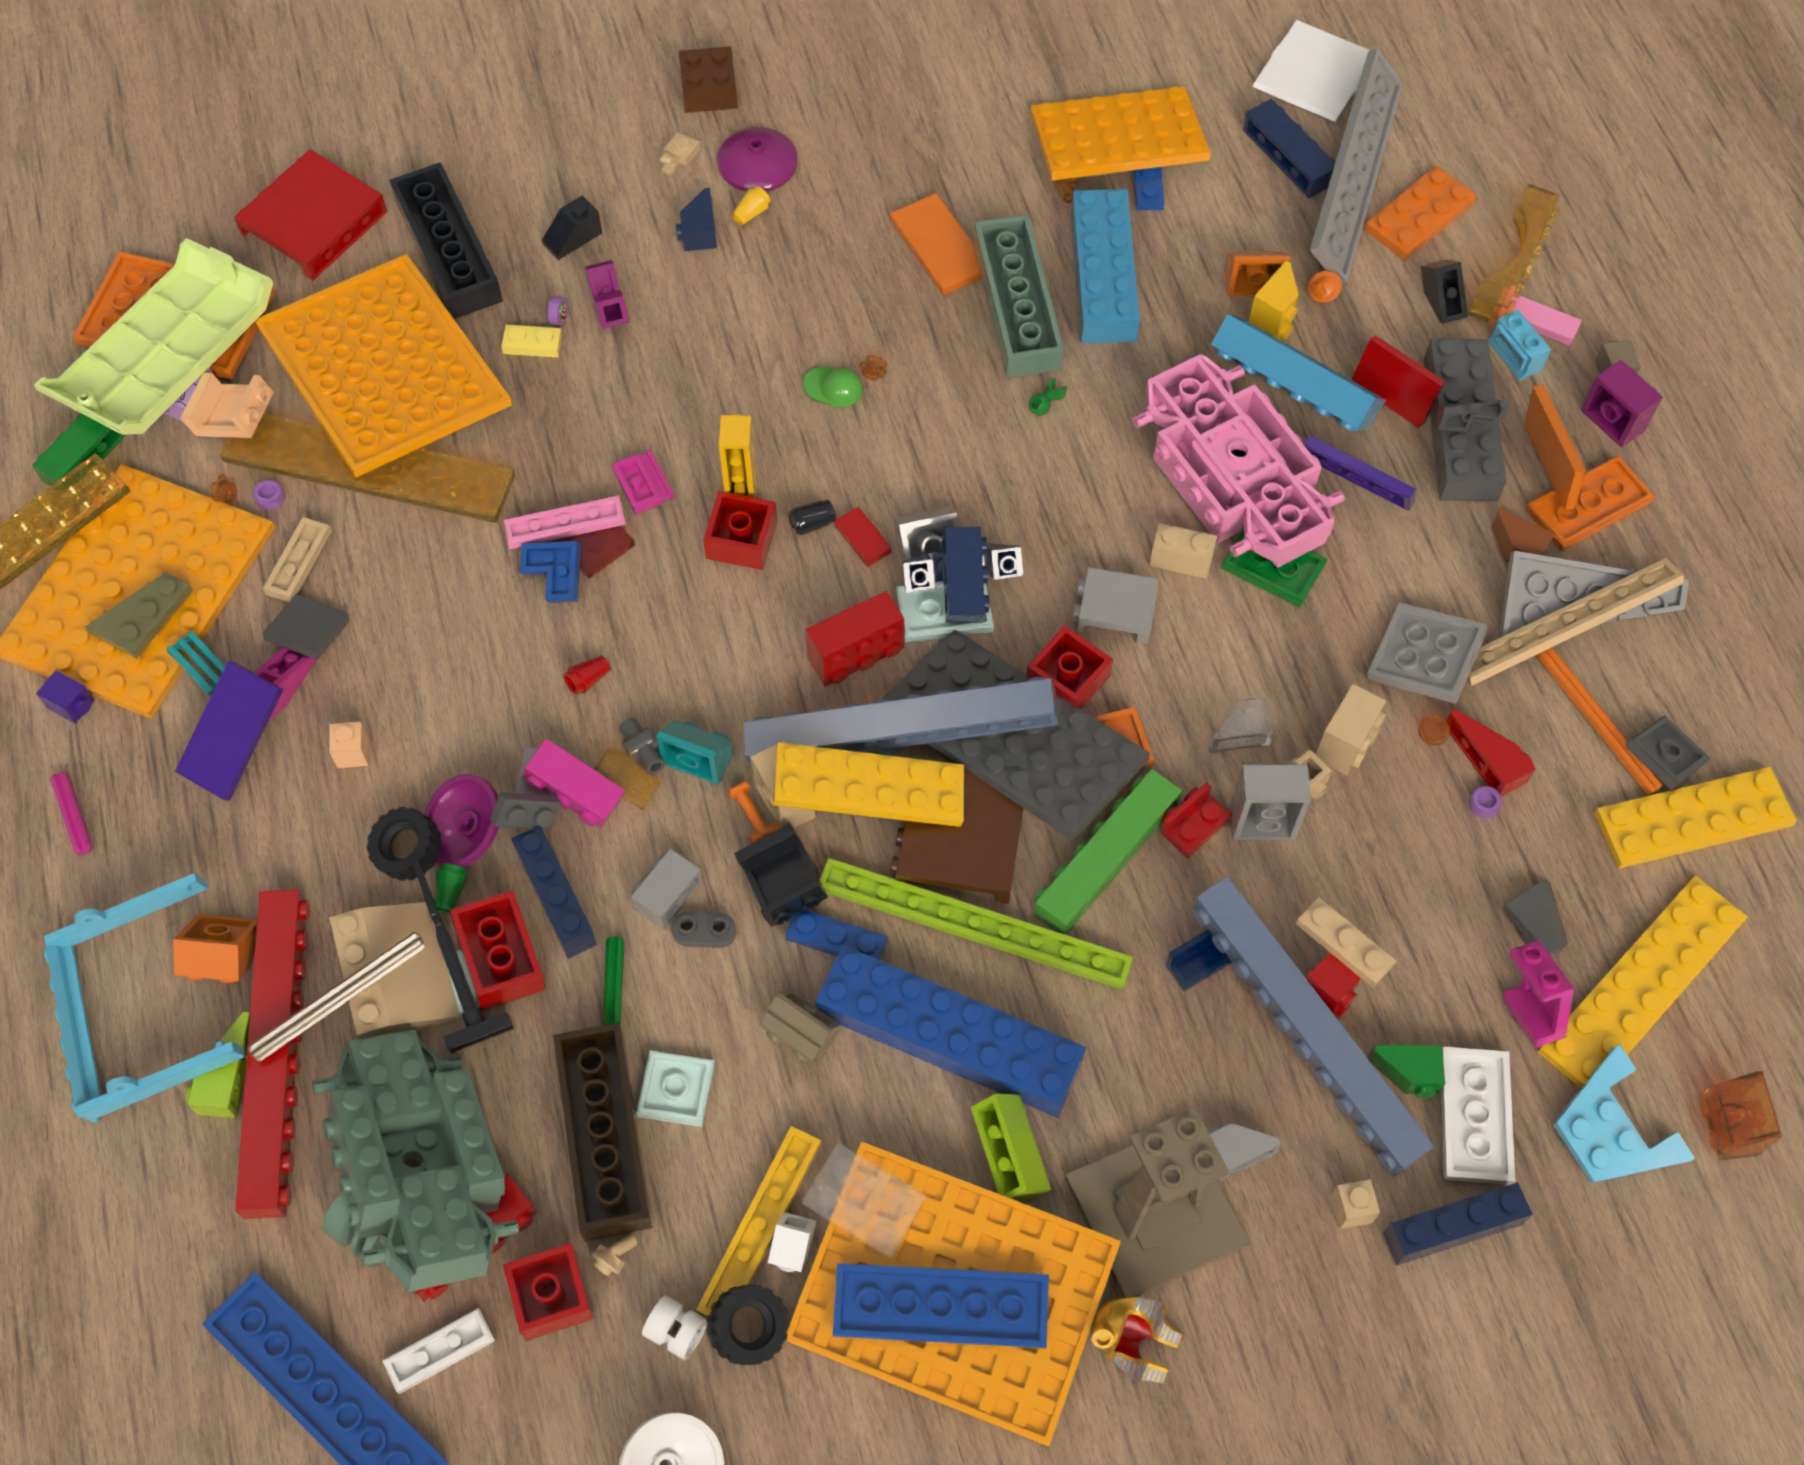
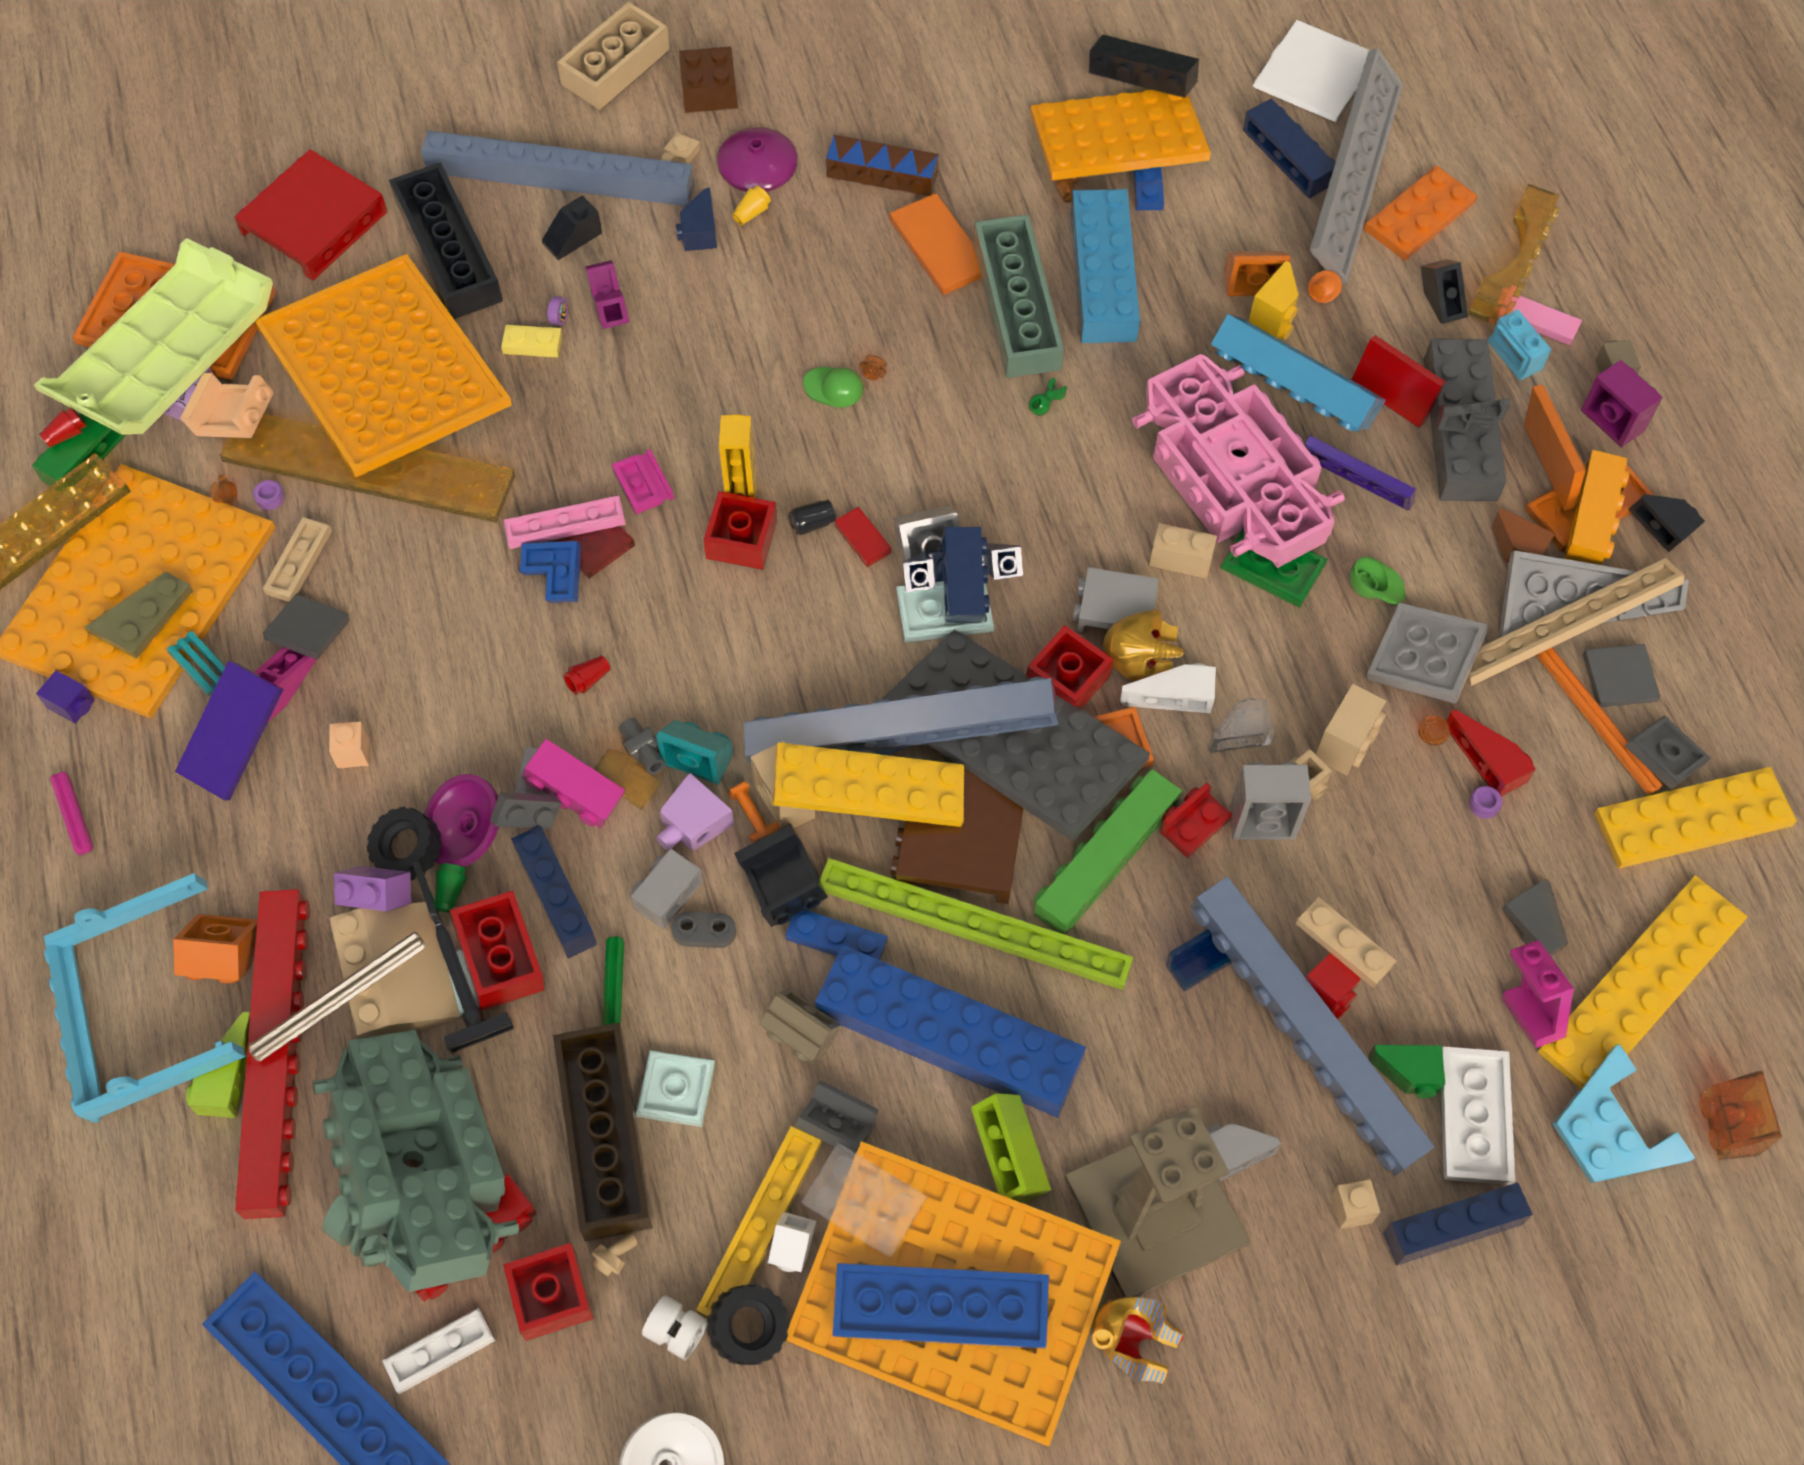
(62, 427): none -> red cone
(372, 888): none -> medium lavender brick
(560, 168): none -> sand blue brick
(613, 55): none -> tan brick
(693, 816): none -> lavender torso
(837, 1117): none -> dark grey bracket
(855, 638): red brick -> none
(882, 165): none -> reddish brown brick
(1133, 646): none -> pearl gold piece
(1143, 66): none -> black brick
(1178, 689): none -> white slope
(1376, 580): none -> bright green cap
(1596, 508): none -> light orange brick
(1621, 675): none -> dark grey tile
(1667, 518): none -> black slope

